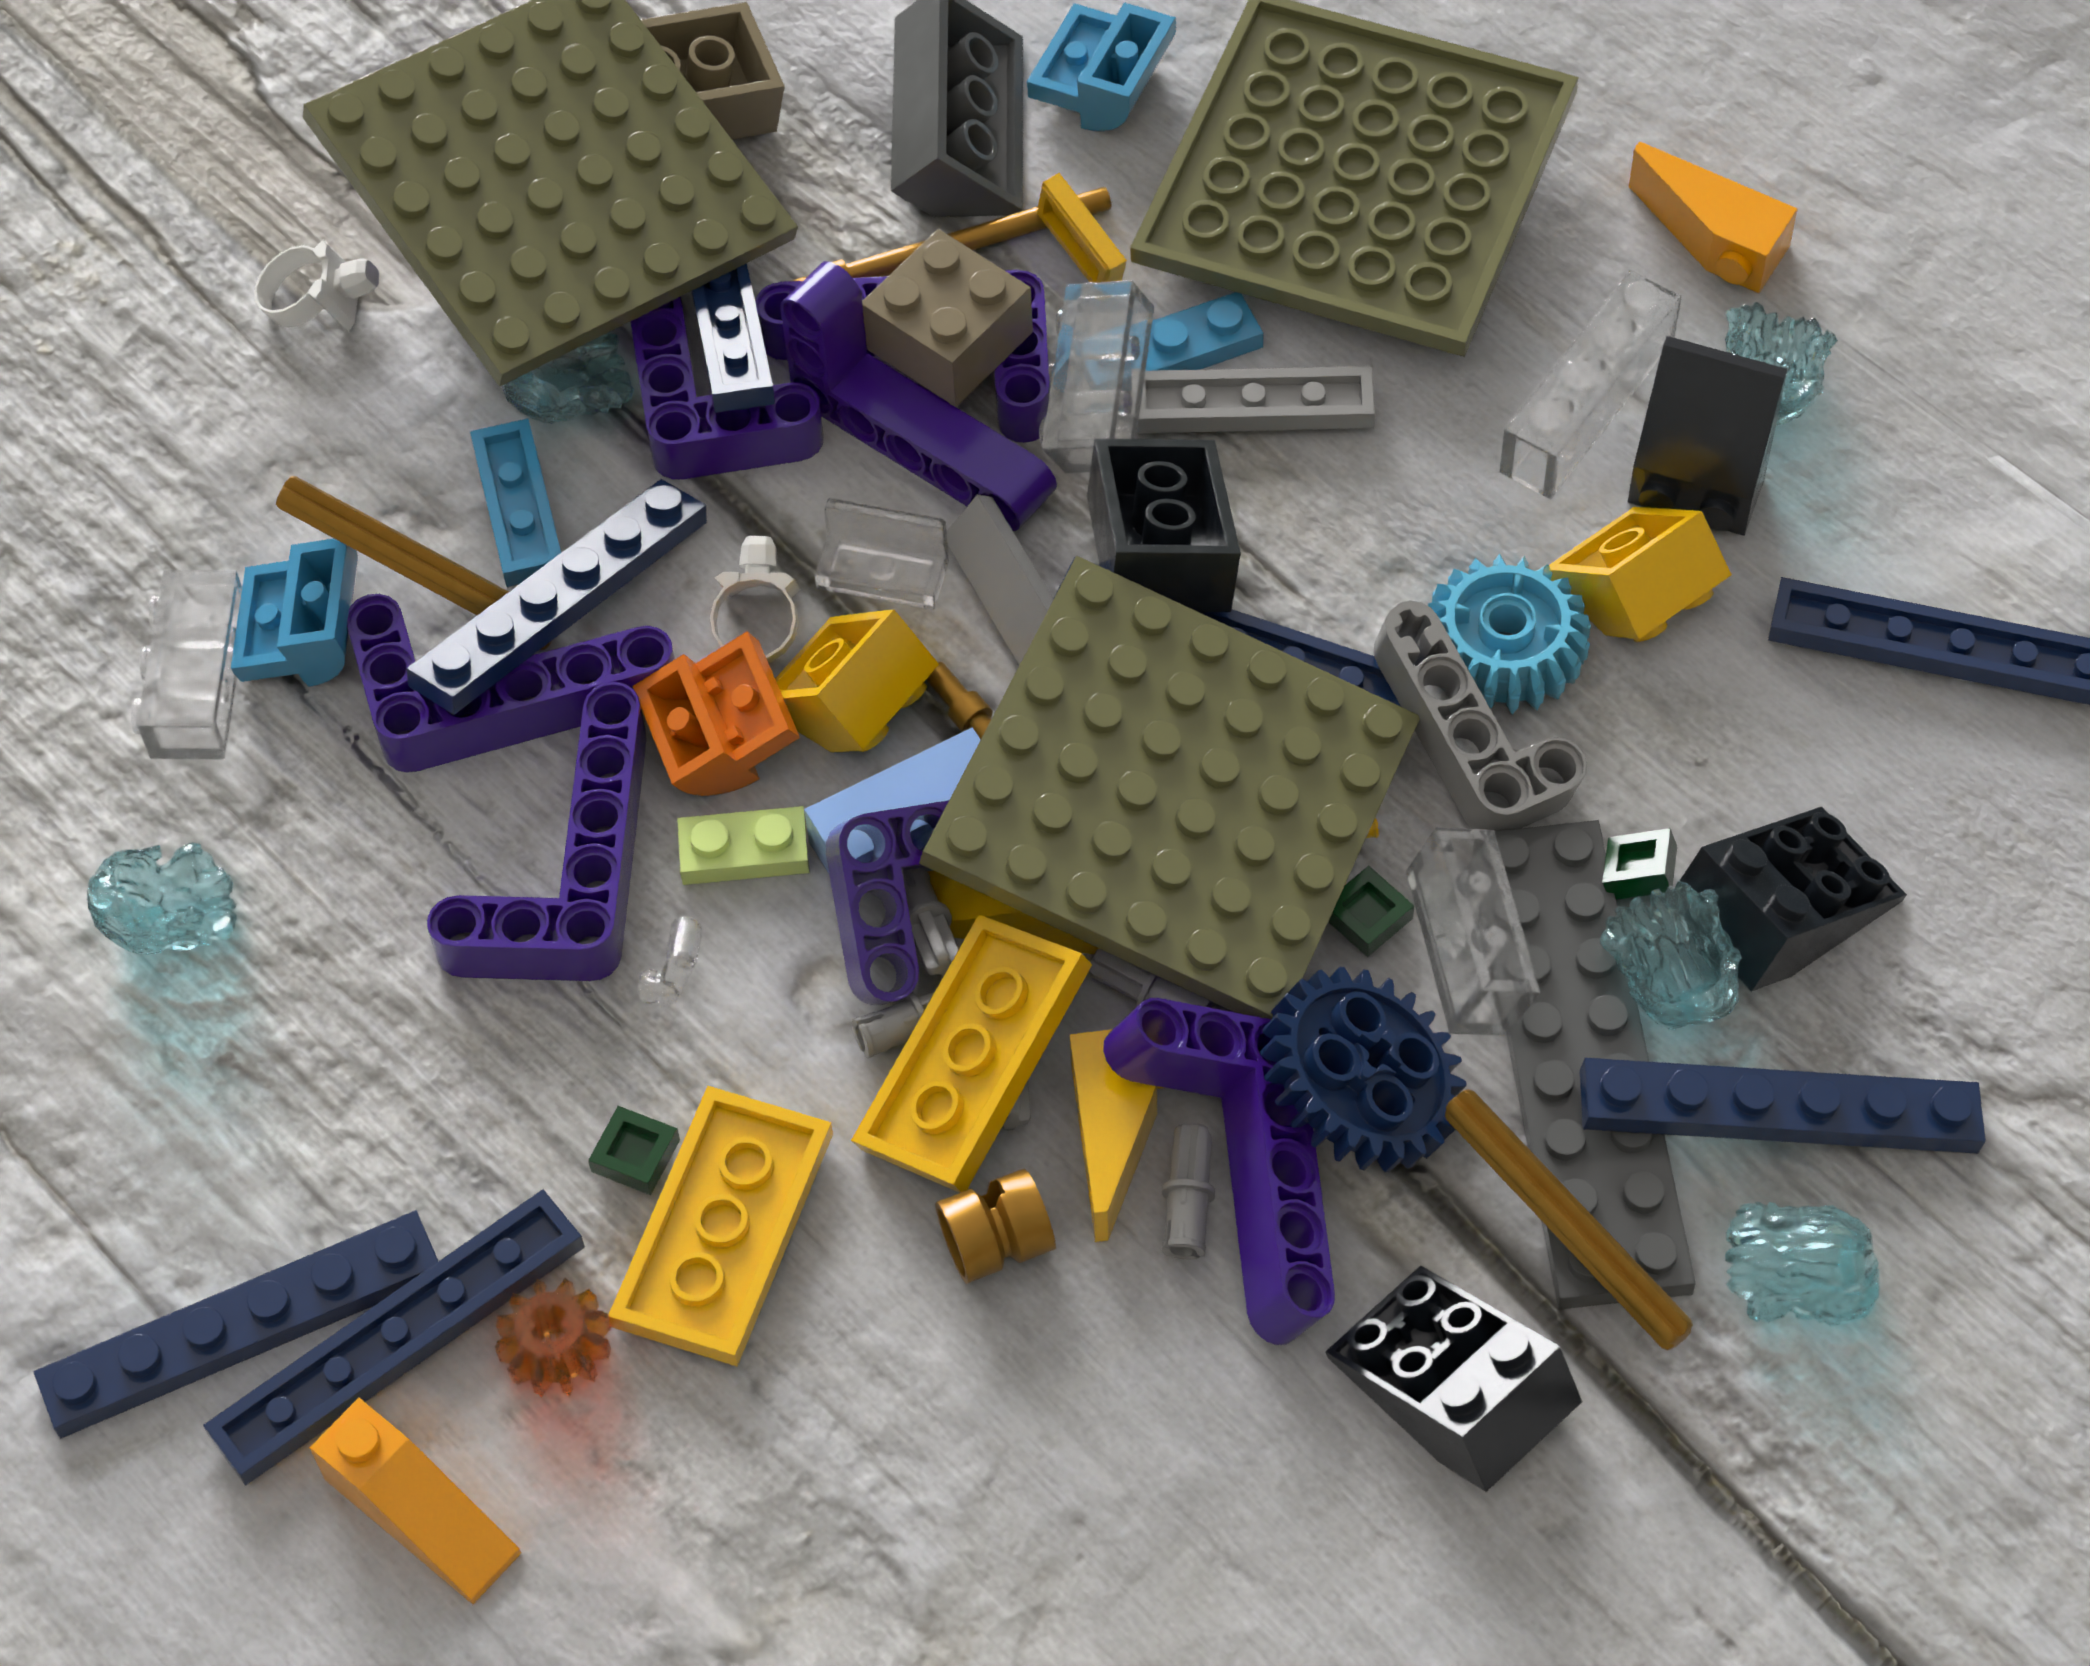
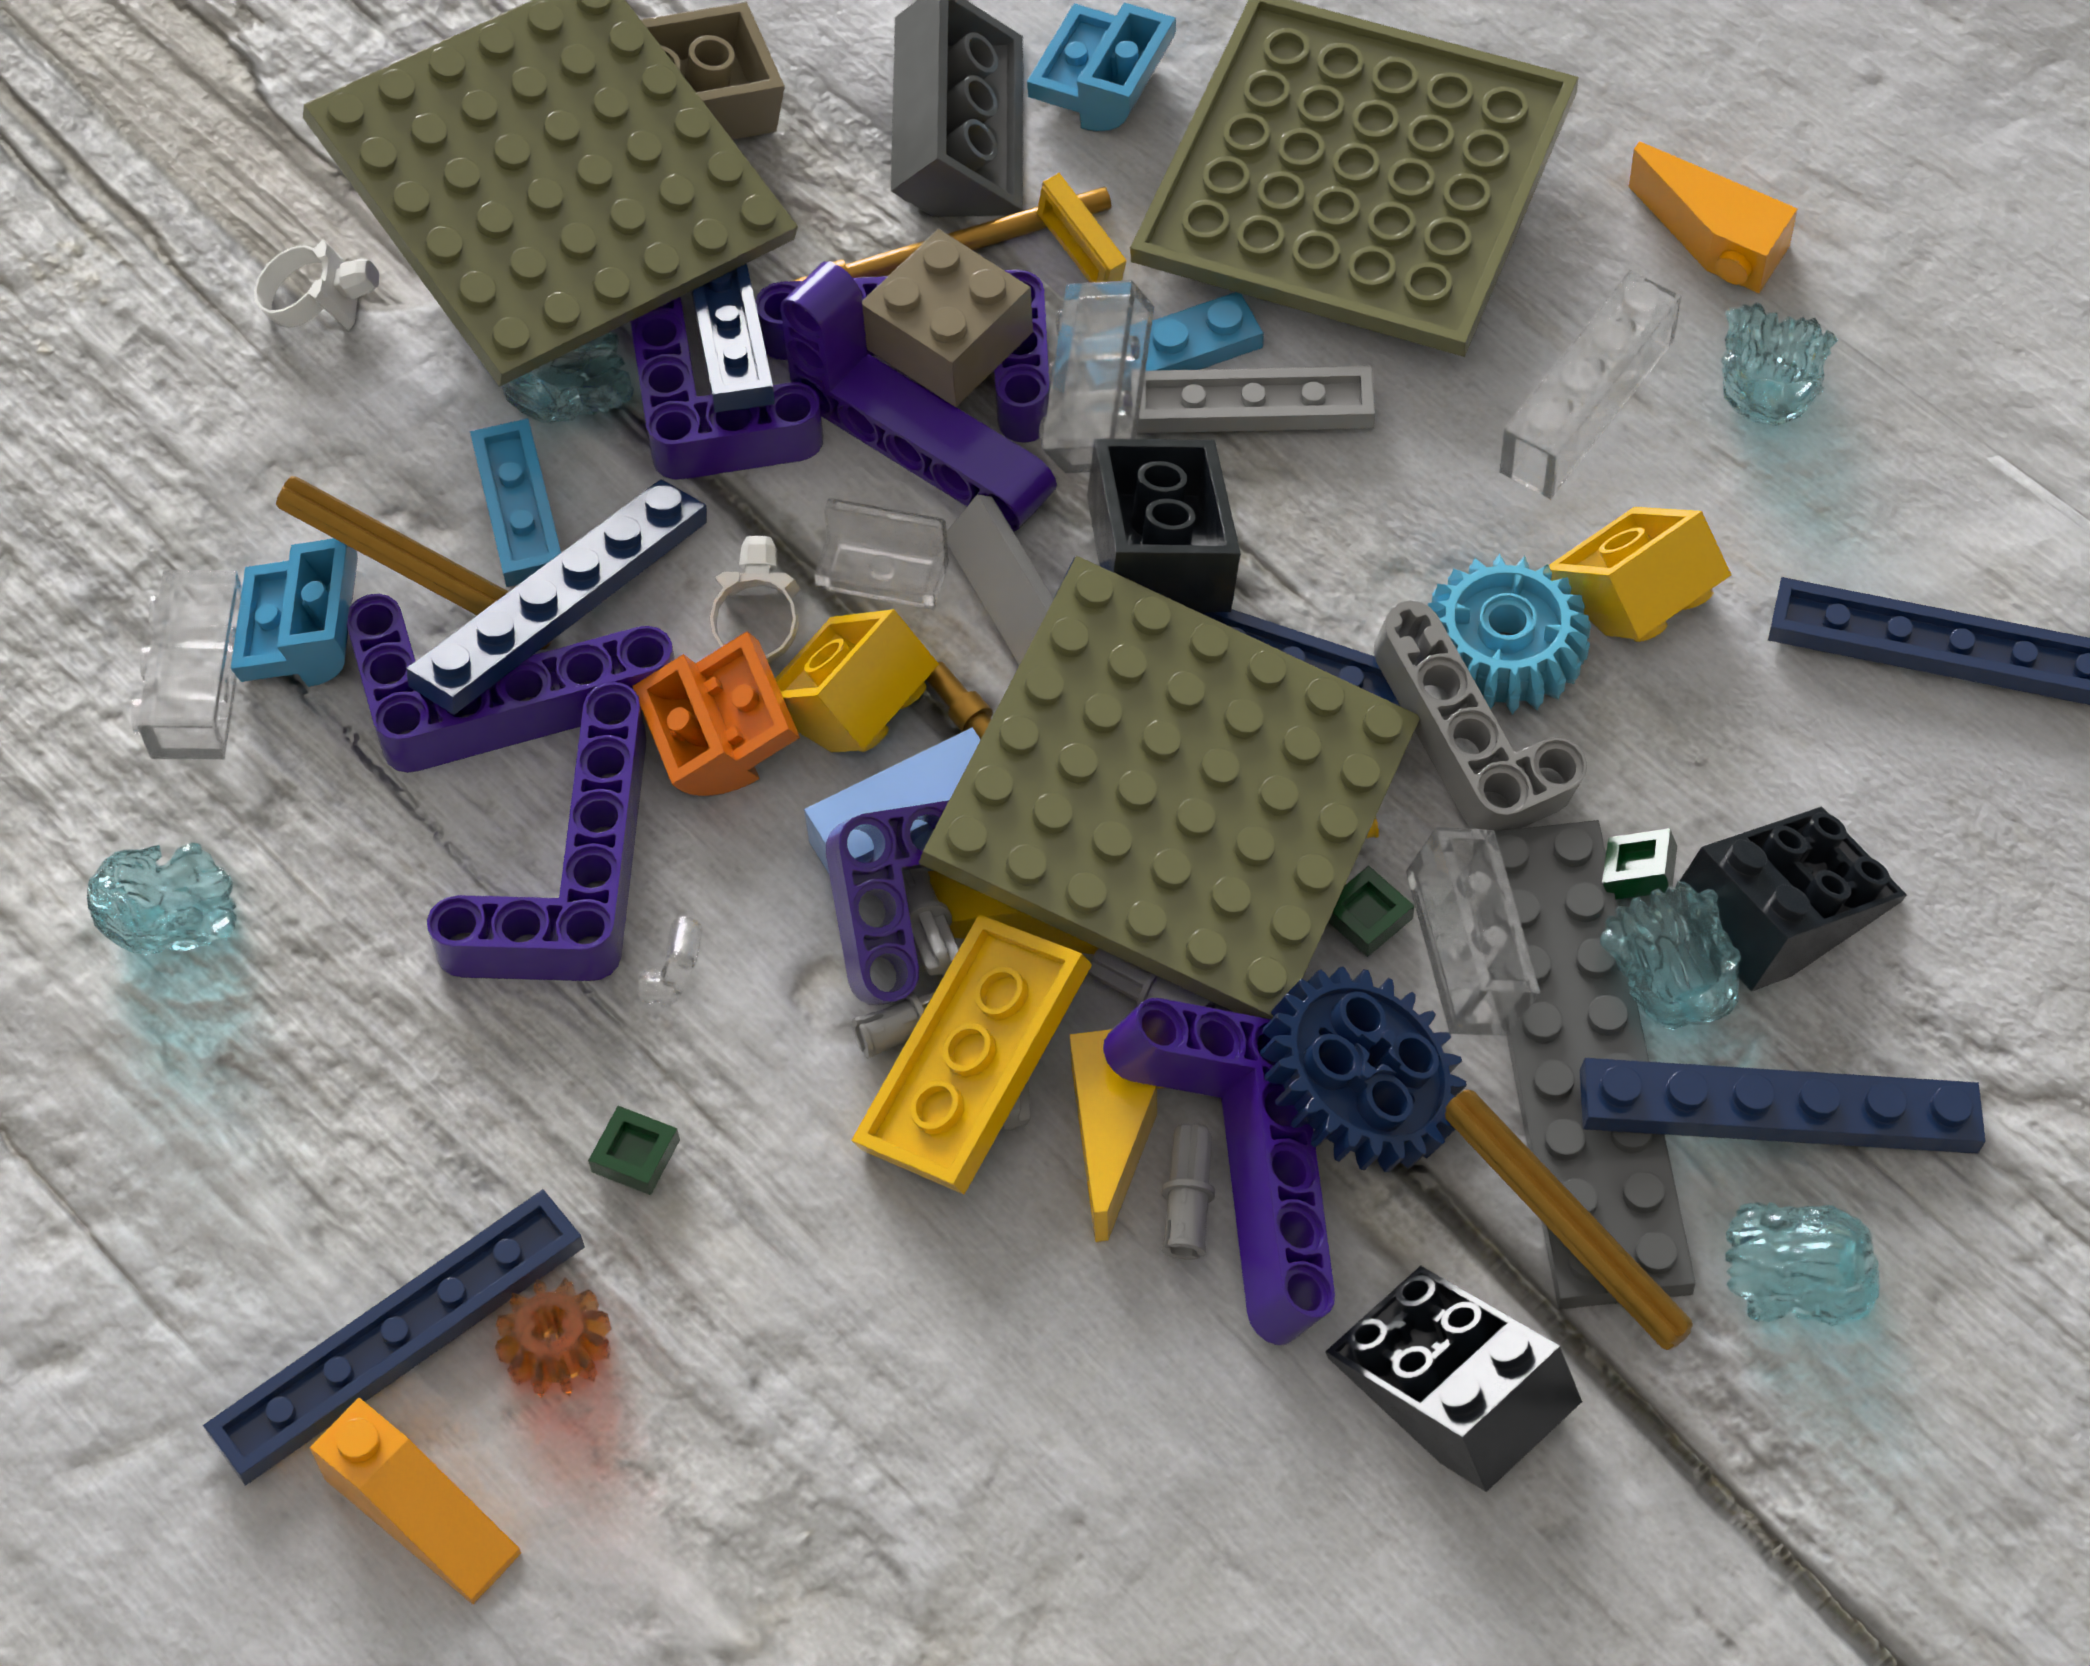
(233, 1325): dark blue plate -> none
(721, 1225): yellow plate -> none
(743, 845): yellowish green plate -> none
(995, 1225): pearl gold wheel -> none
(1707, 434): black slope -> none

